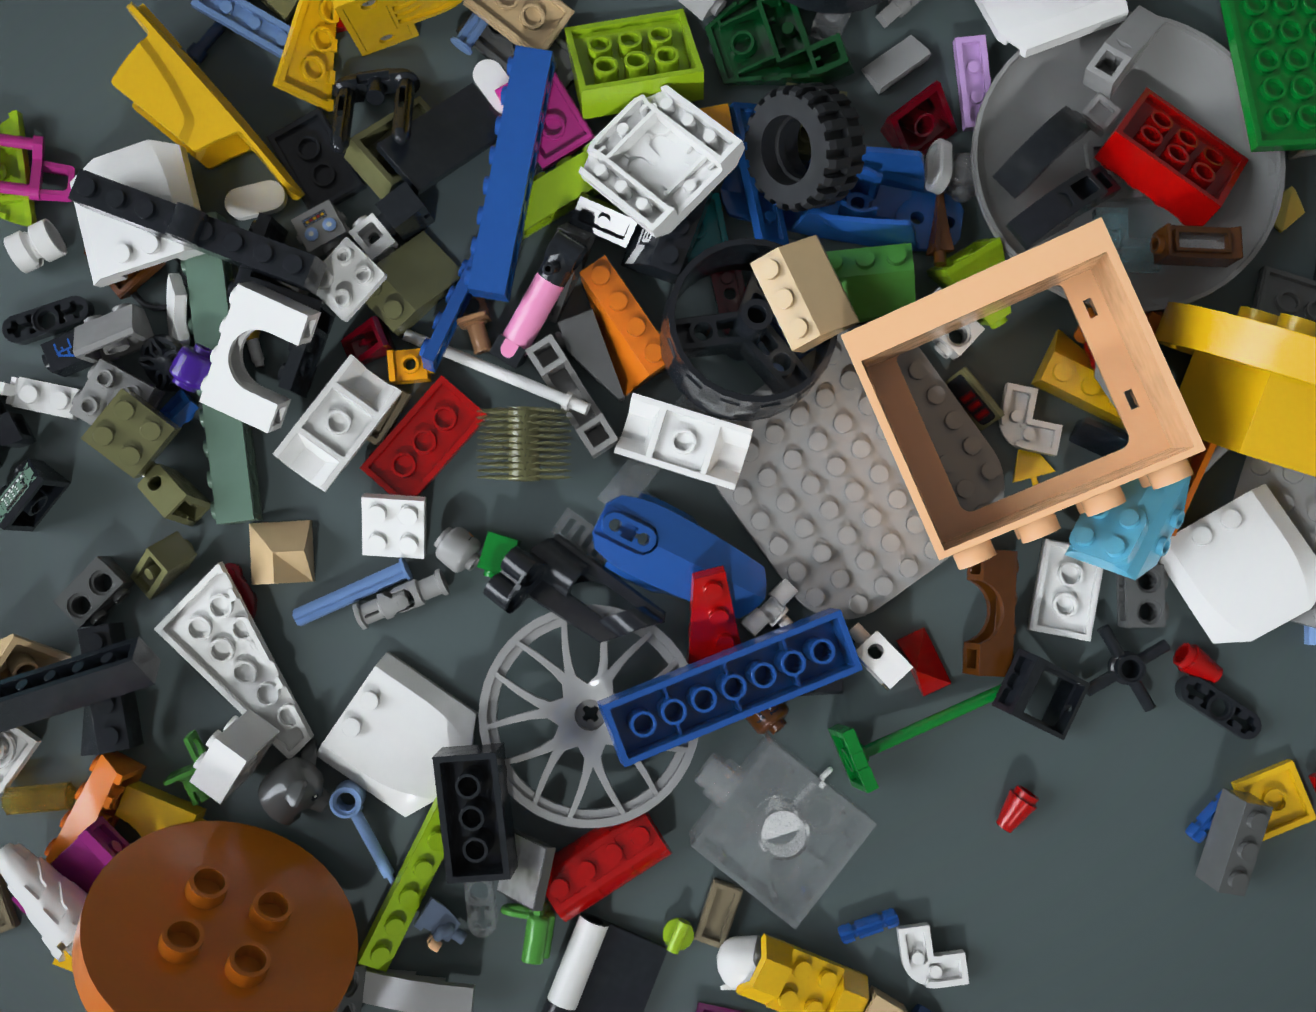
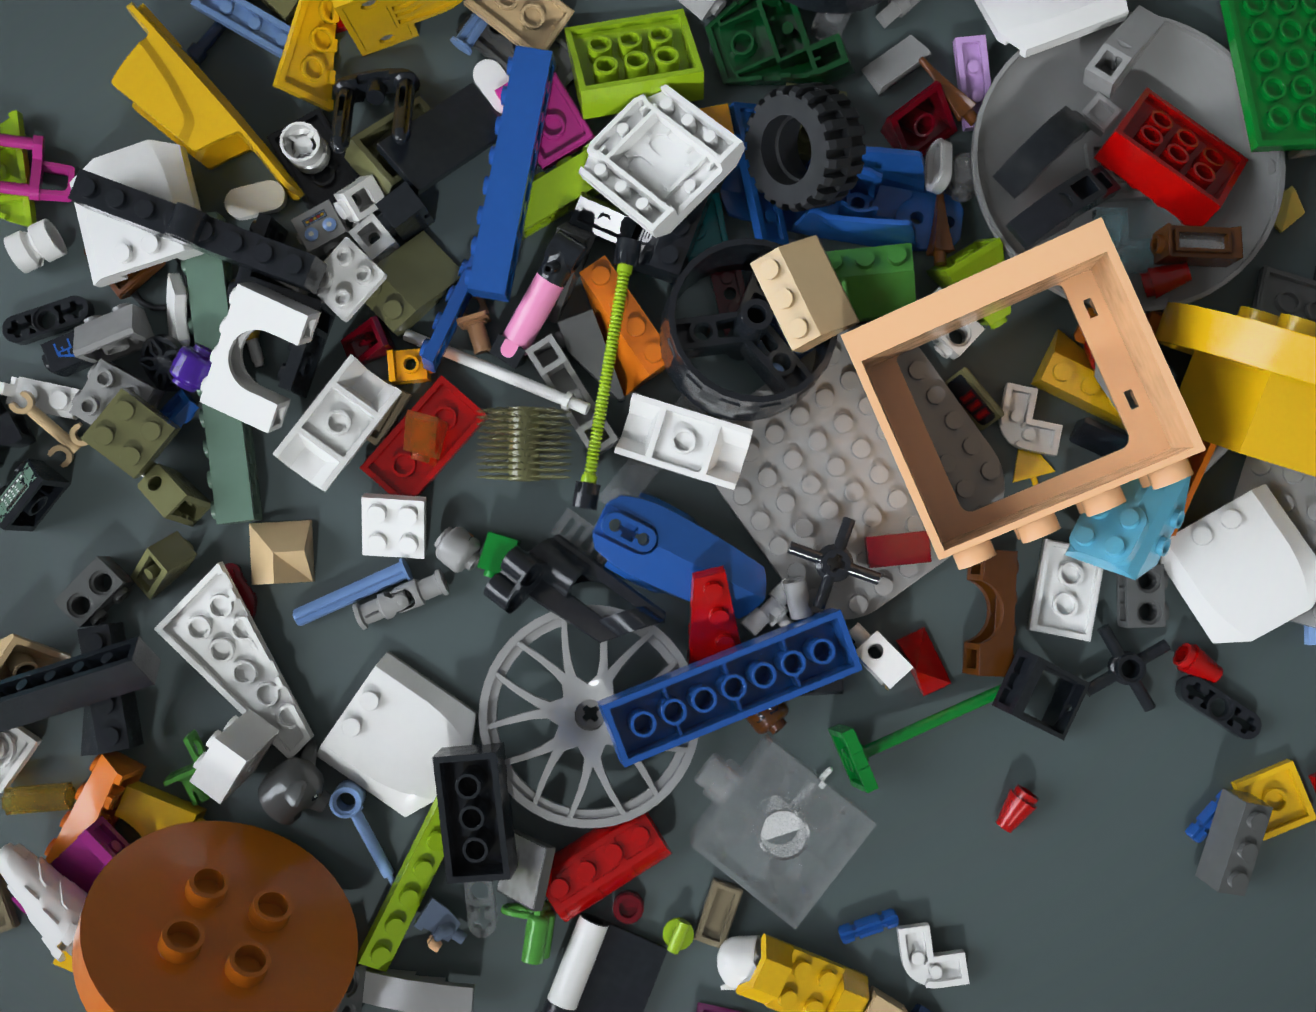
(69, 442): none -> tan bar
(305, 147): none -> white wheel
(367, 195): none -> white brick
(424, 436): none -> clear orange slope
(626, 258): none -> lime hose
(628, 906): none -> dark red tile
(797, 597): none -> light grey piece
(838, 574): none -> black bar
(897, 549): none -> dark red tile
(959, 102): none -> reddish brown piece
(1164, 279): none -> red cone

